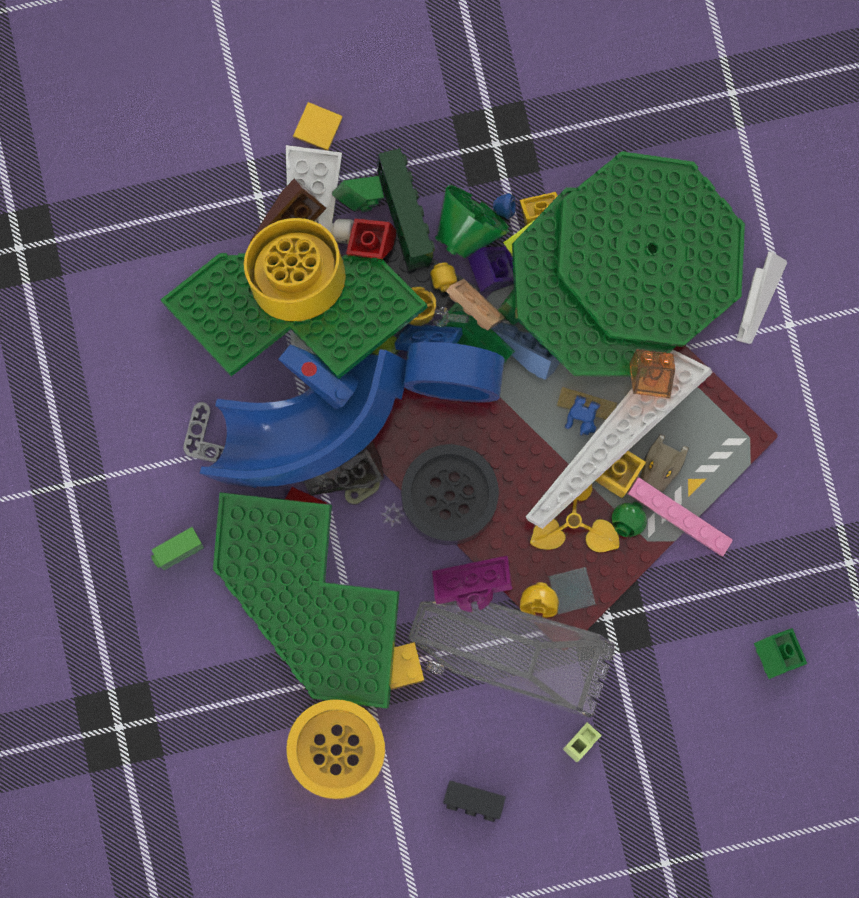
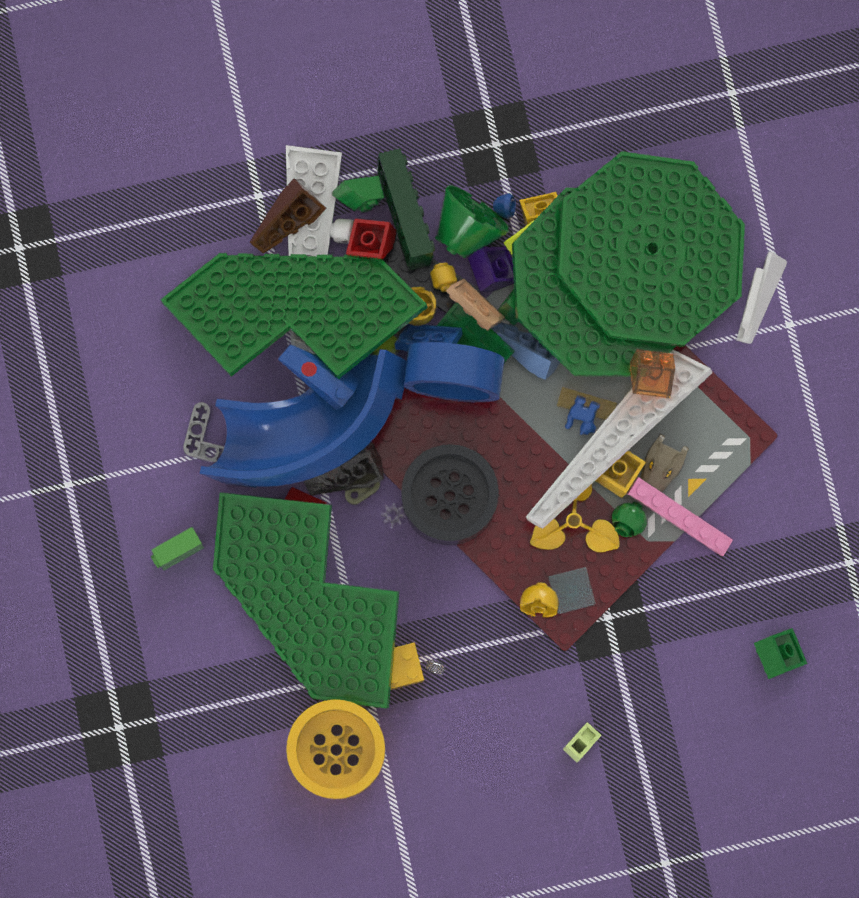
(288, 297): yellow wheel -> none
(317, 126): yellow tile -> none
(449, 317): clear bar -> none
(472, 582): magenta plate -> none
(474, 801): black brick -> none
(516, 652): clear windscreen -> none

